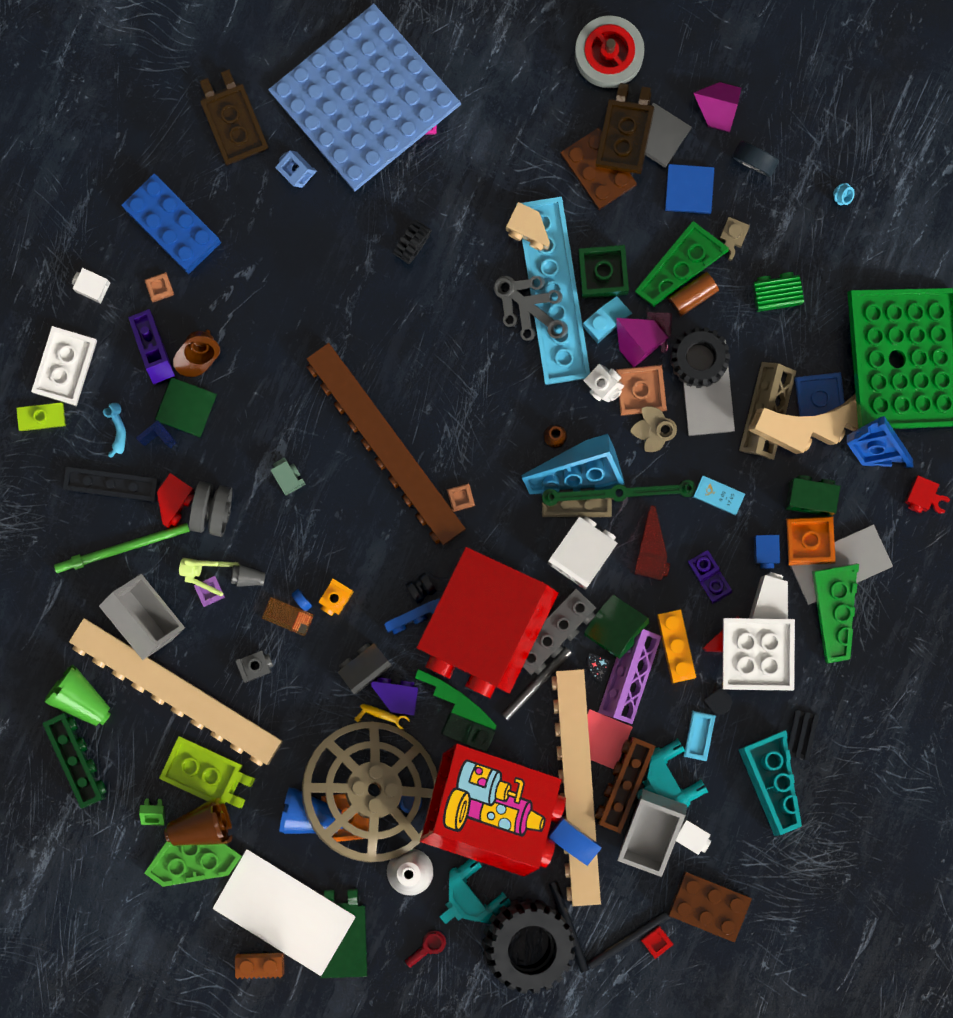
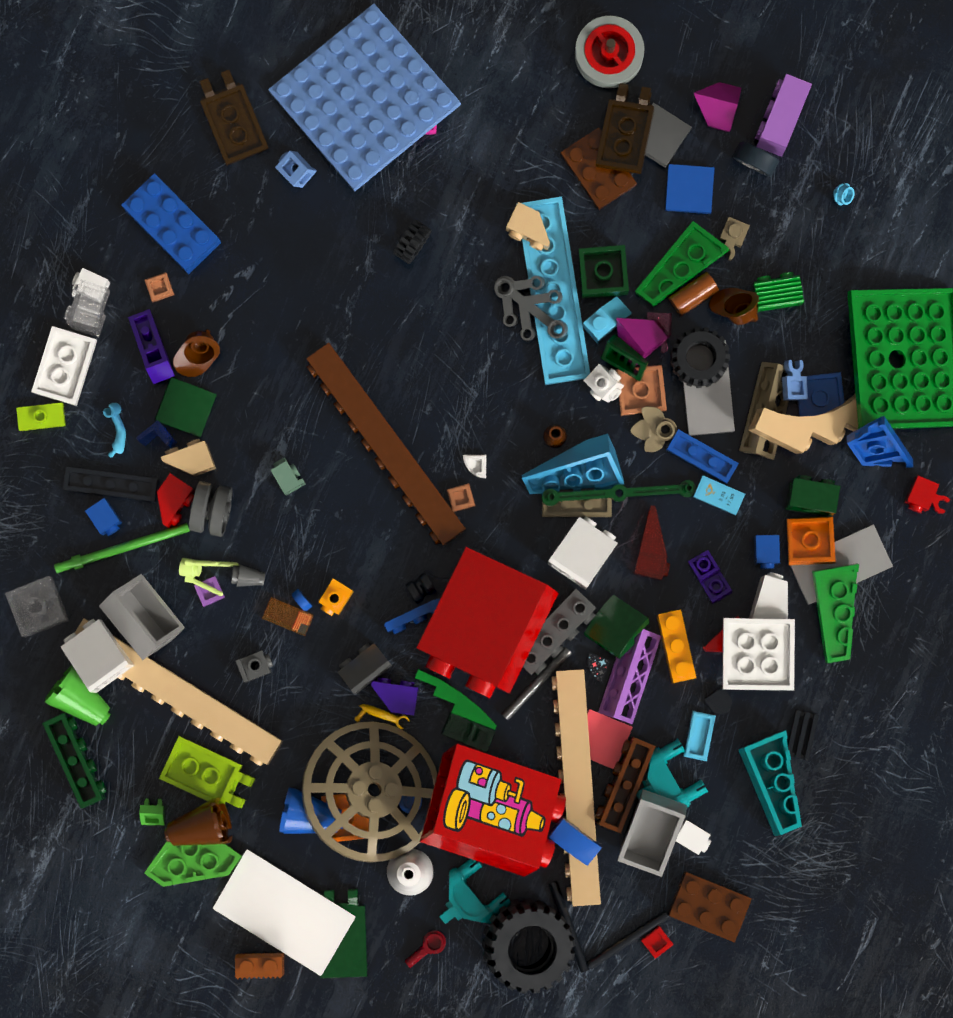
(37, 606): none -> clear brick
(87, 308): none -> clear brick
(96, 655): none -> white slope
(104, 517): none -> blue brick
(192, 460): none -> tan slope
(476, 464): none -> white tile
(610, 355): none -> dark green slope
(702, 456): none -> blue plate
(736, 305): none -> reddish brown piece
(782, 114): none -> medium lavender brick
(794, 384): none -> medium blue plate

